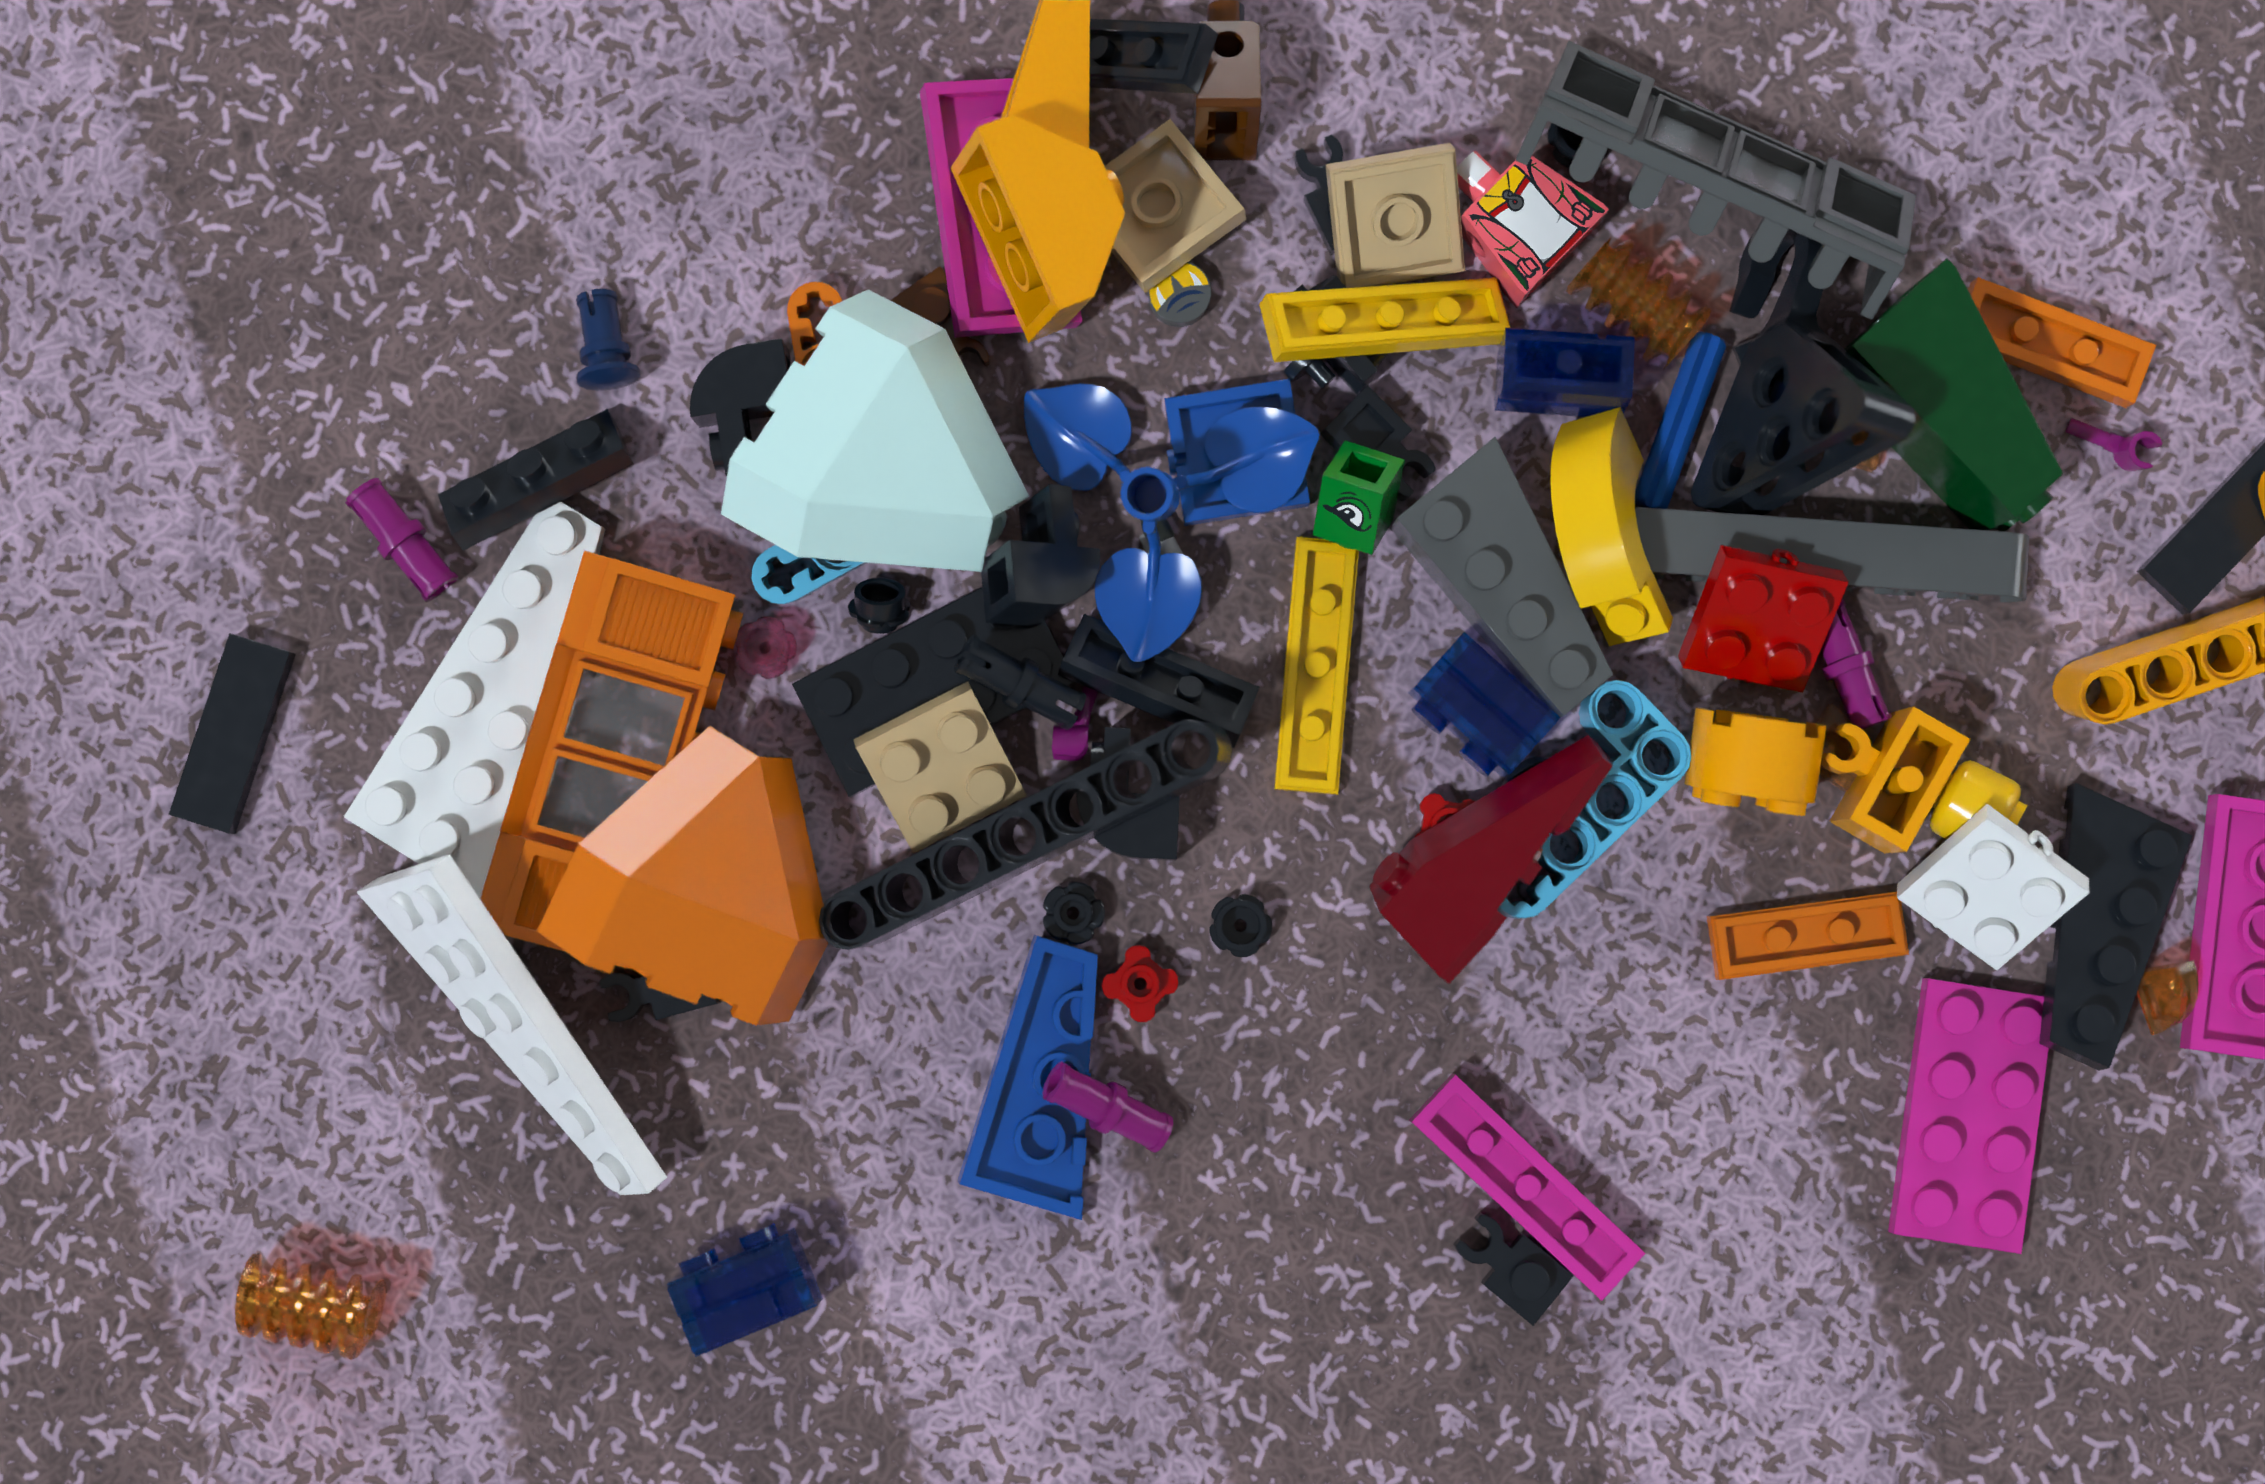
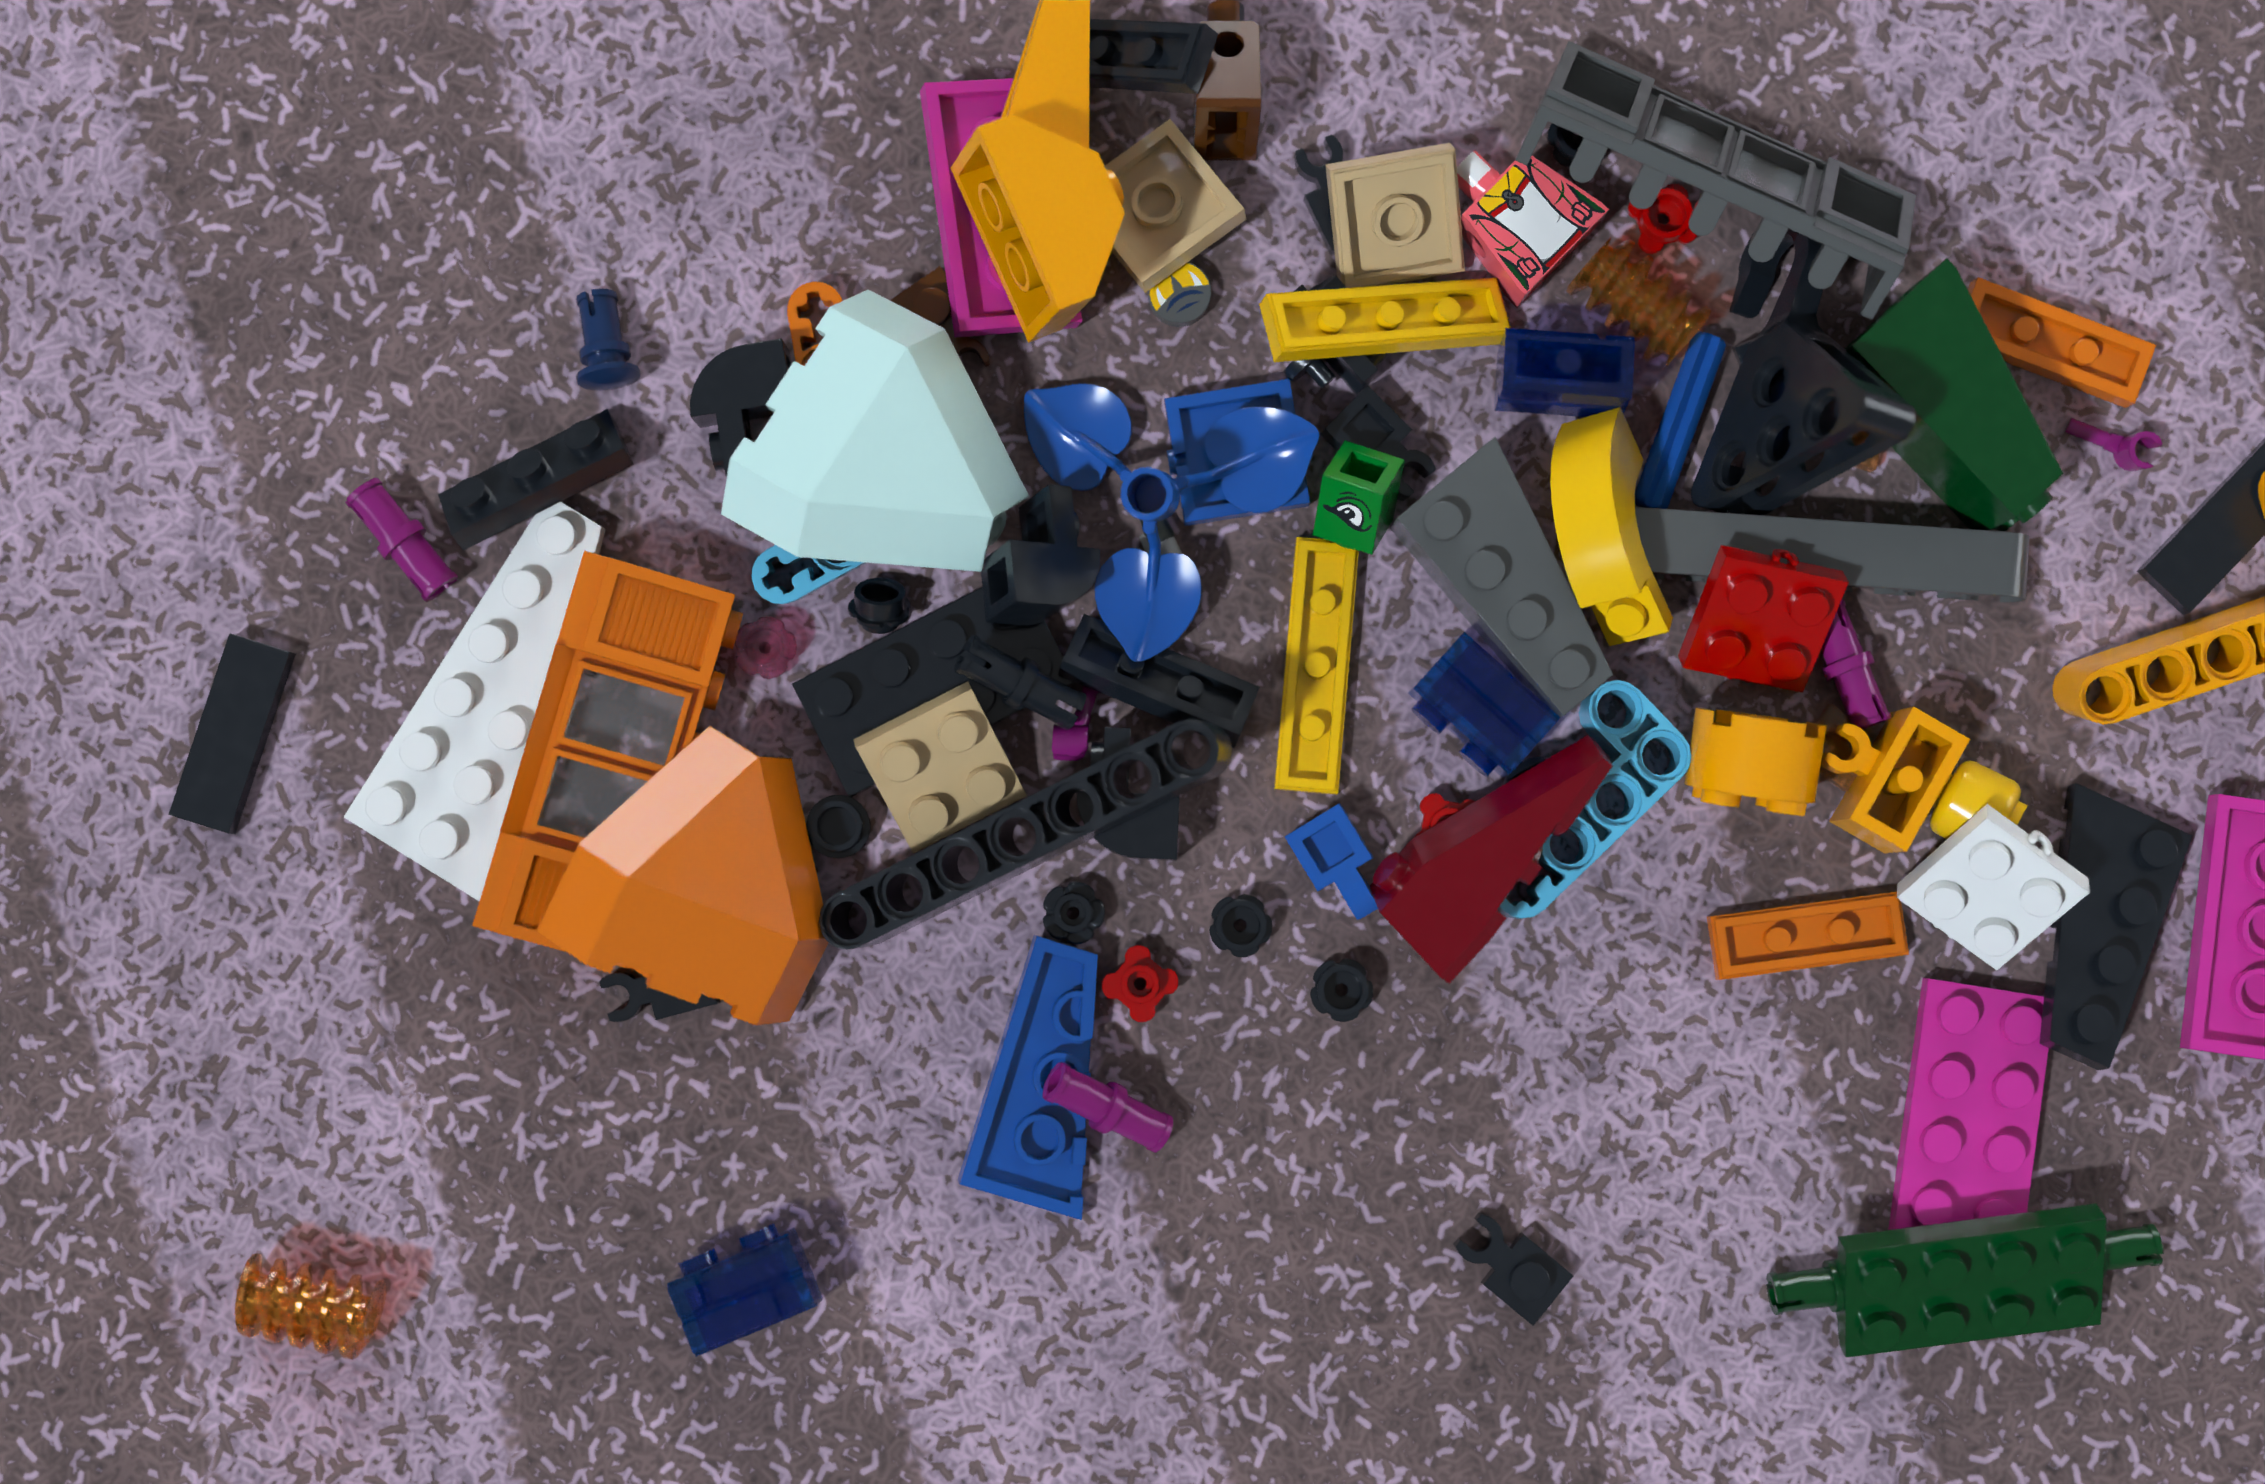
(476, 967): white wing -> none
(838, 826): none -> black plate
(1333, 852): none -> blue plate
(1358, 994): none -> black plate
(1527, 1186): dark pink plate -> none
(1654, 235): none -> red plate
(1967, 1279): none -> dark green plate
(2168, 994): clear orange tile -> none

